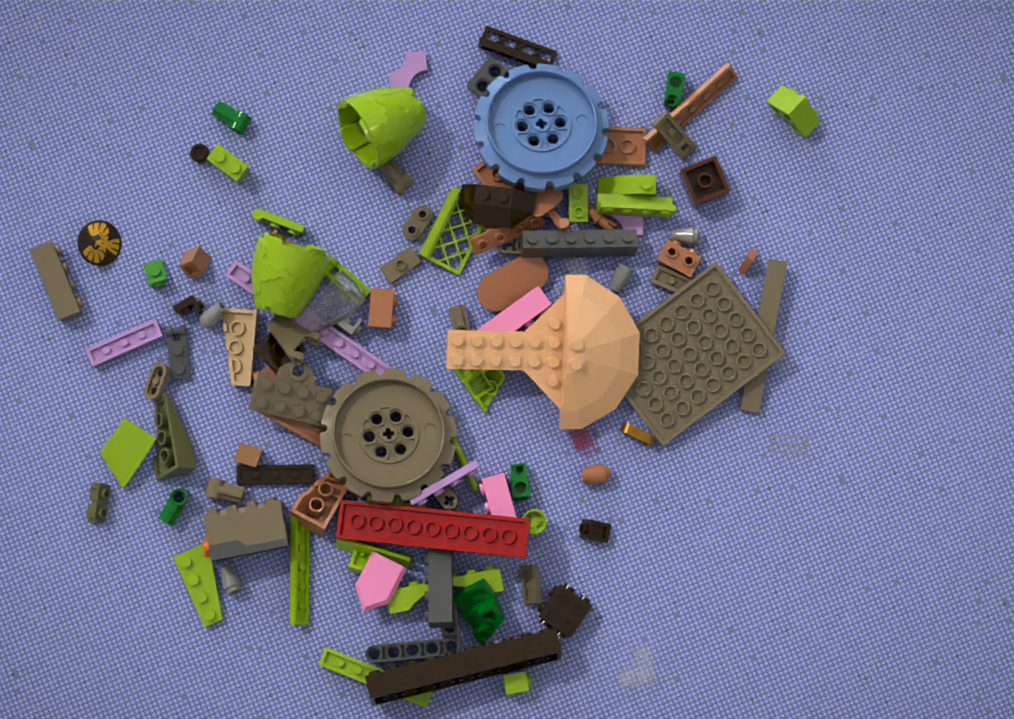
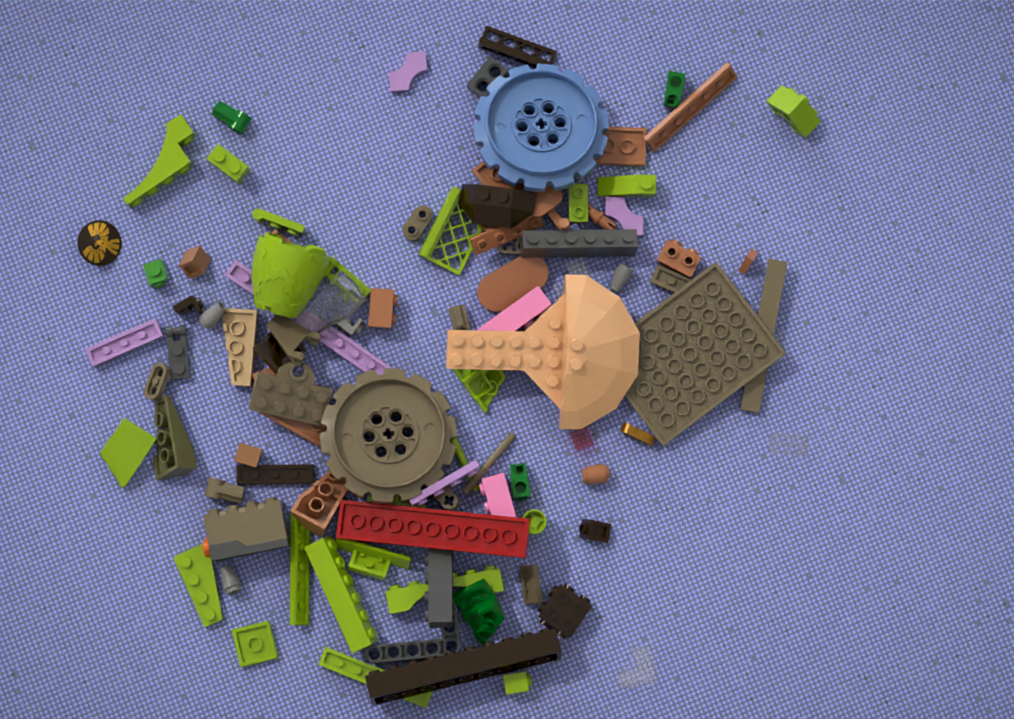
(57, 281): dark tan brick -> none
(98, 511): olive hinge -> none
(169, 164): none -> lime arch
(173, 507): green piece -> none
(199, 153): dark brown plate -> none
(254, 643): none -> lime tile
(341, 594): none -> lime brick
(378, 581): bright pink tile -> none
(380, 123): lime piece -> none
(397, 178): dark tan piece -> none
(400, 265): dark tan plate -> none
(488, 464): none -> dark tan bar
(635, 205): lime fence -> none
(674, 135): dark tan plate -> none
(686, 235): light grey cone -> none
(704, 181): reddish brown brick -> none

